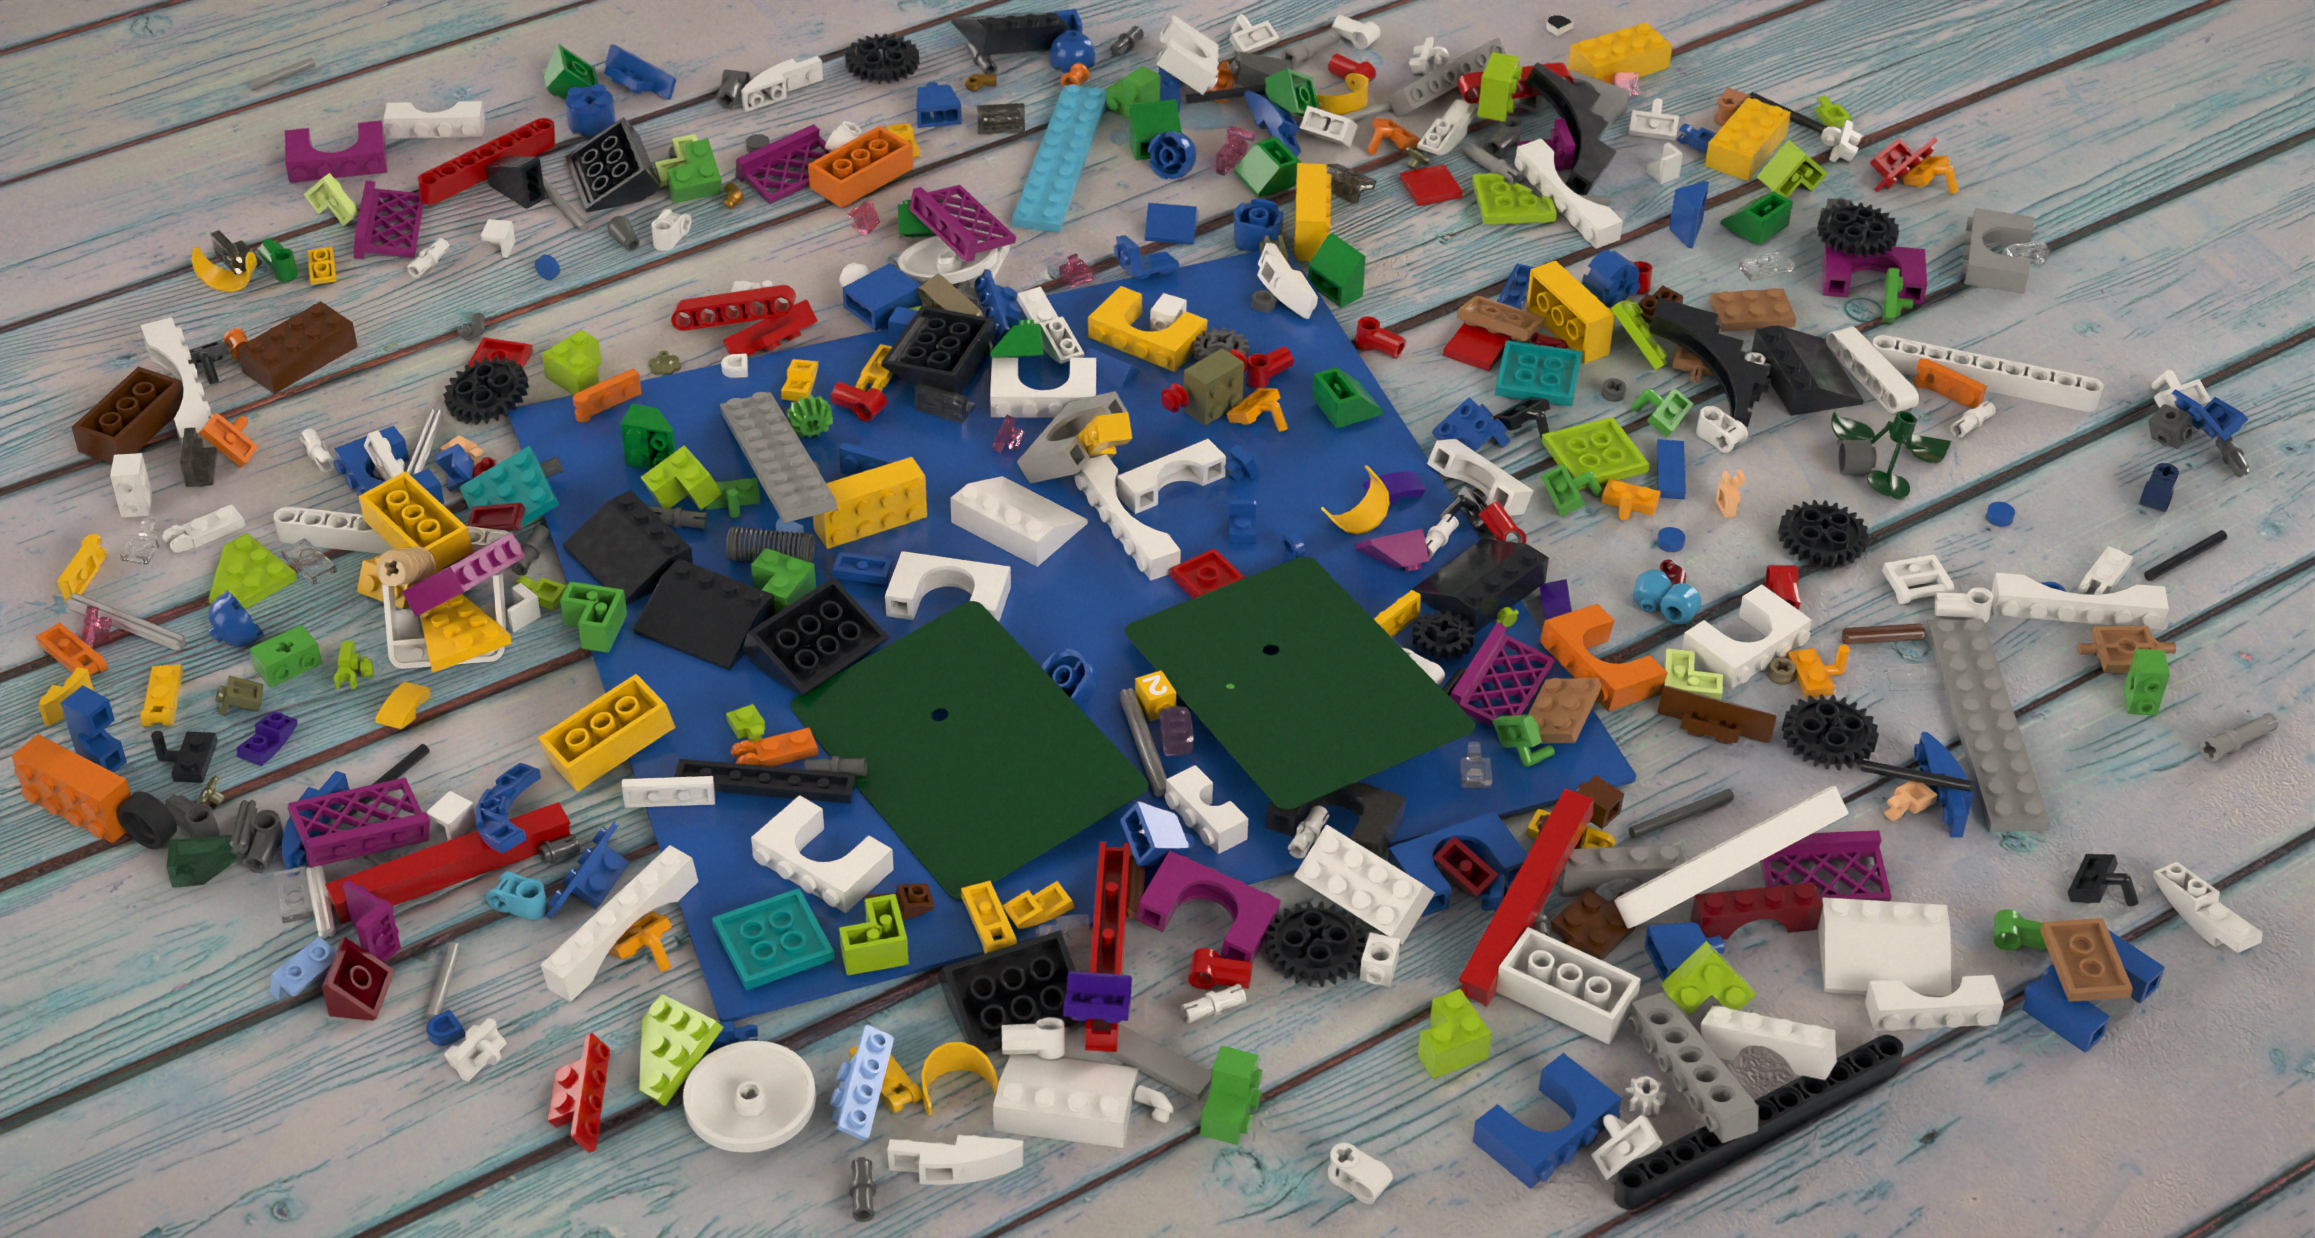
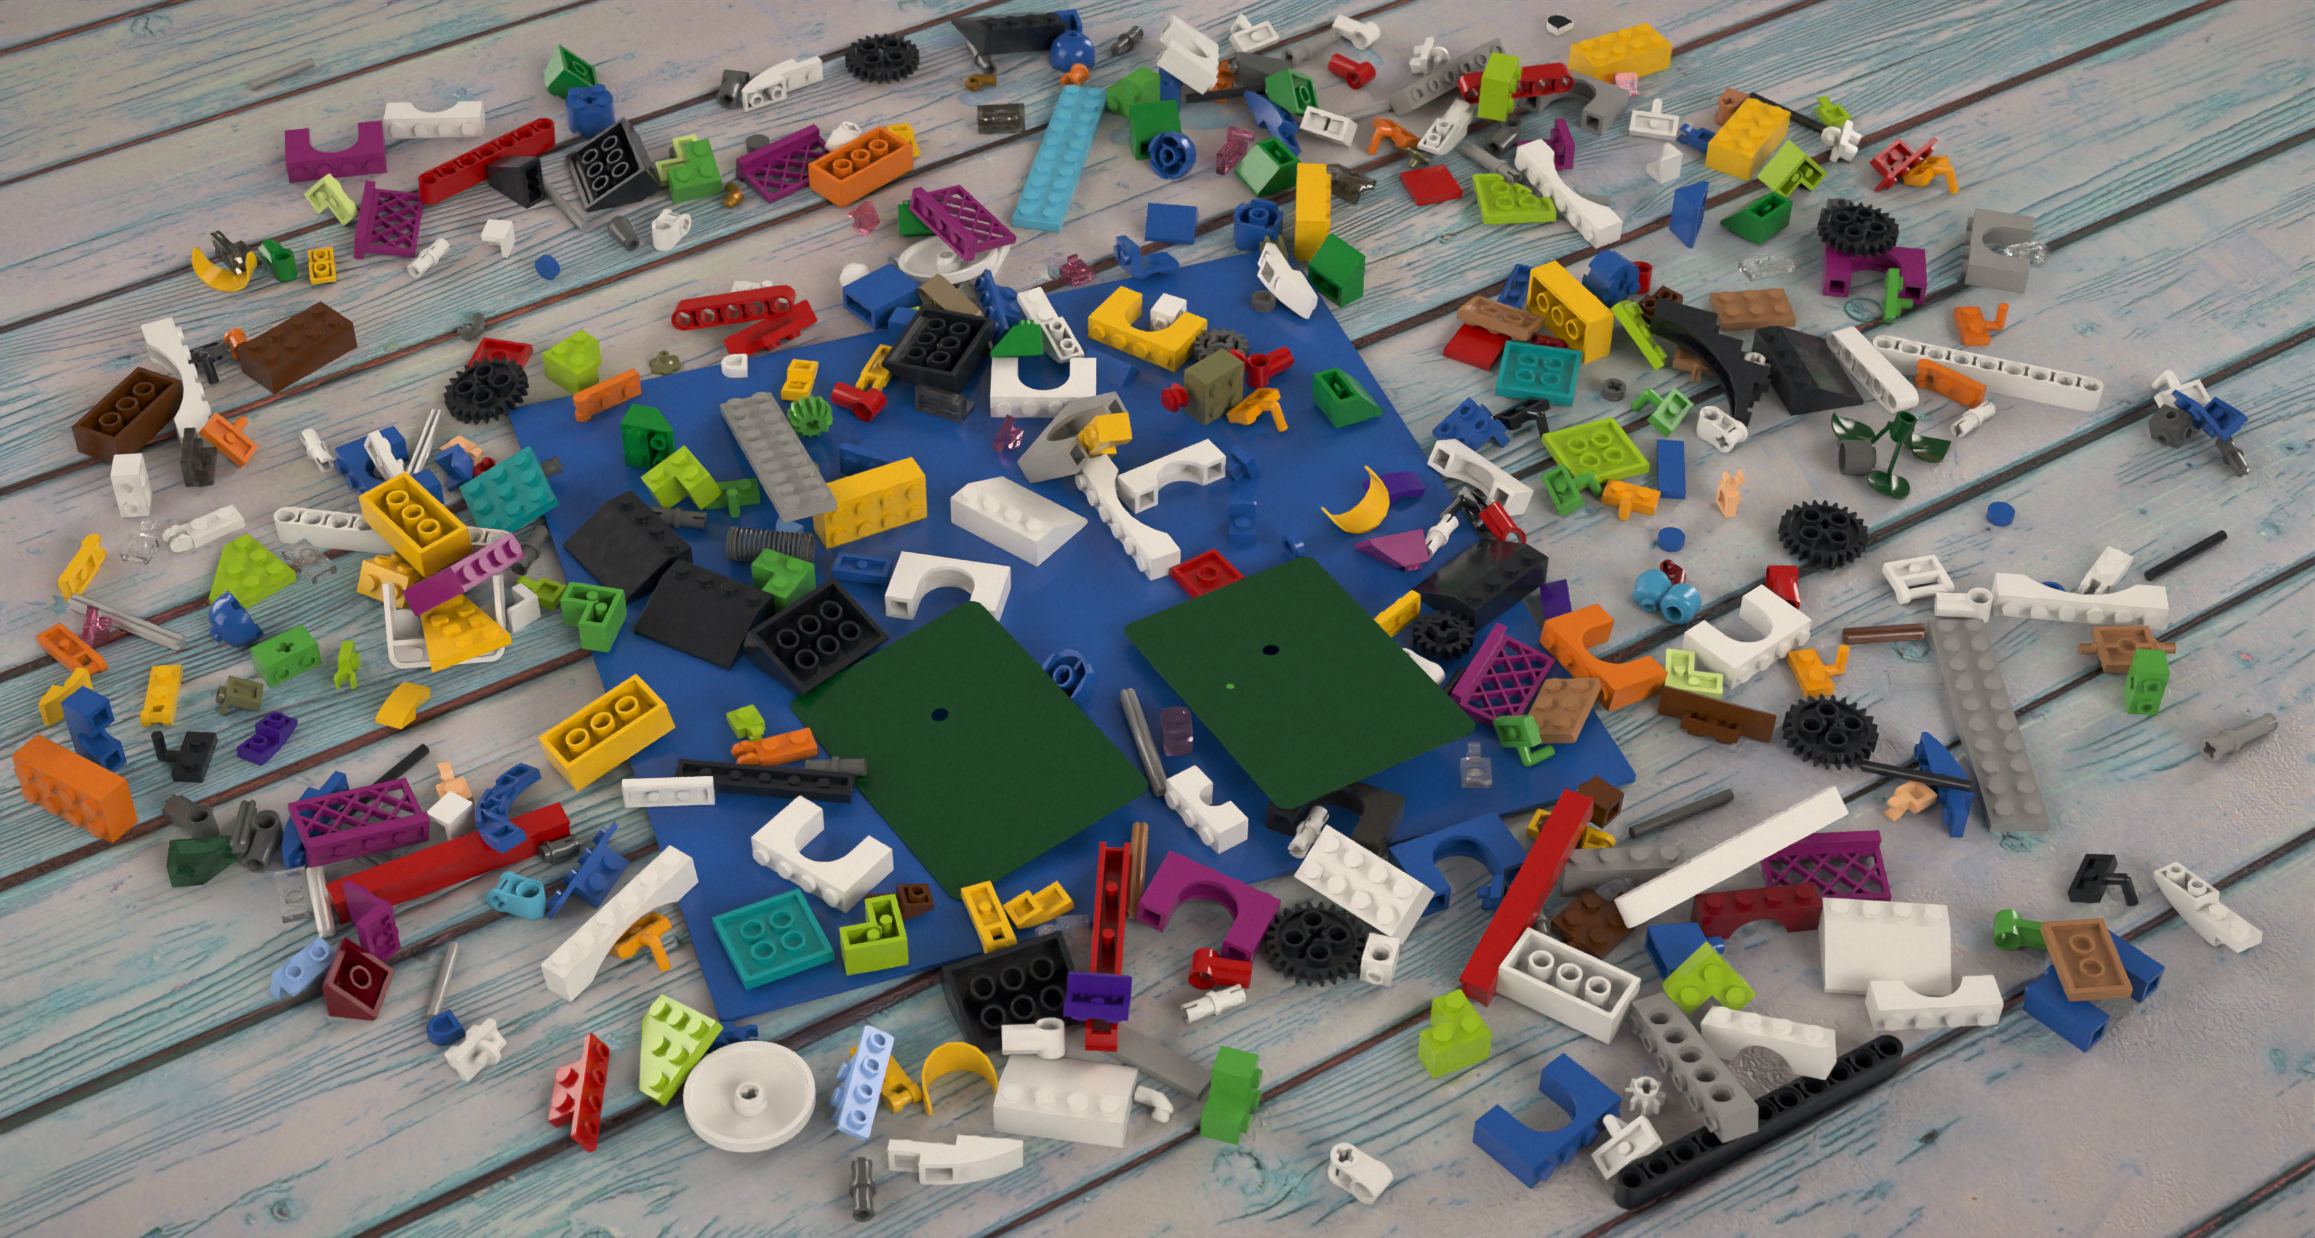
(147, 820): black tyre -> none
(209, 793): olive plant -> none
(366, 667): lime piece -> none
(405, 566): tan piece -> none
(449, 783): none -> light nougat plate
(498, 517): dark red tile -> none
(637, 74): blue bracket -> none
(937, 106): blue torso -> none
(1154, 694): yellow brick -> none
(1154, 833): blue torso -> none
(1348, 102): yellow piece -> none
(1372, 336): red piece -> none
(1464, 868): dark red slope -> none
(1507, 616): lime piece -> none
(1586, 127): black arch -> none
(1781, 671): dark tan bush -> none
(1972, 326): none -> orange plate
(2160, 487): dark blue piece -> none

